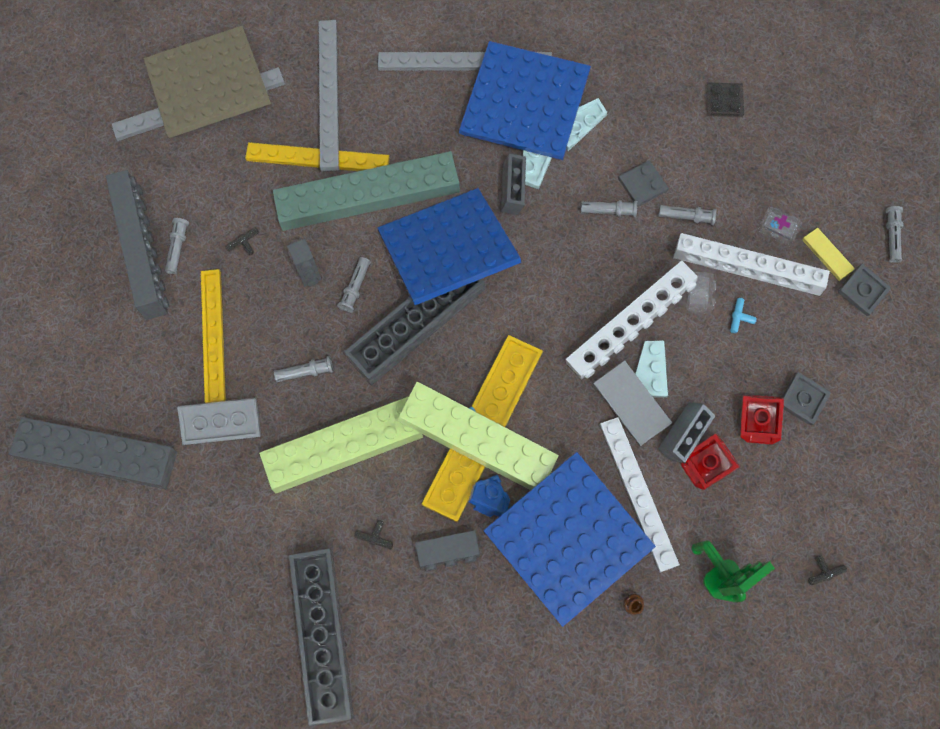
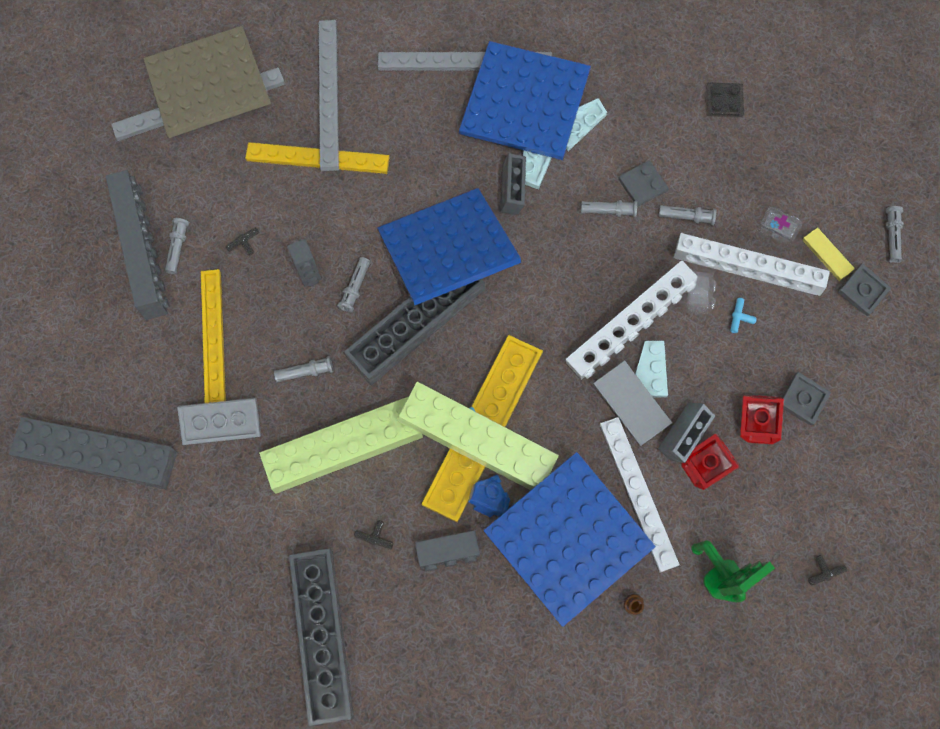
(366, 191): sand green brick -> none

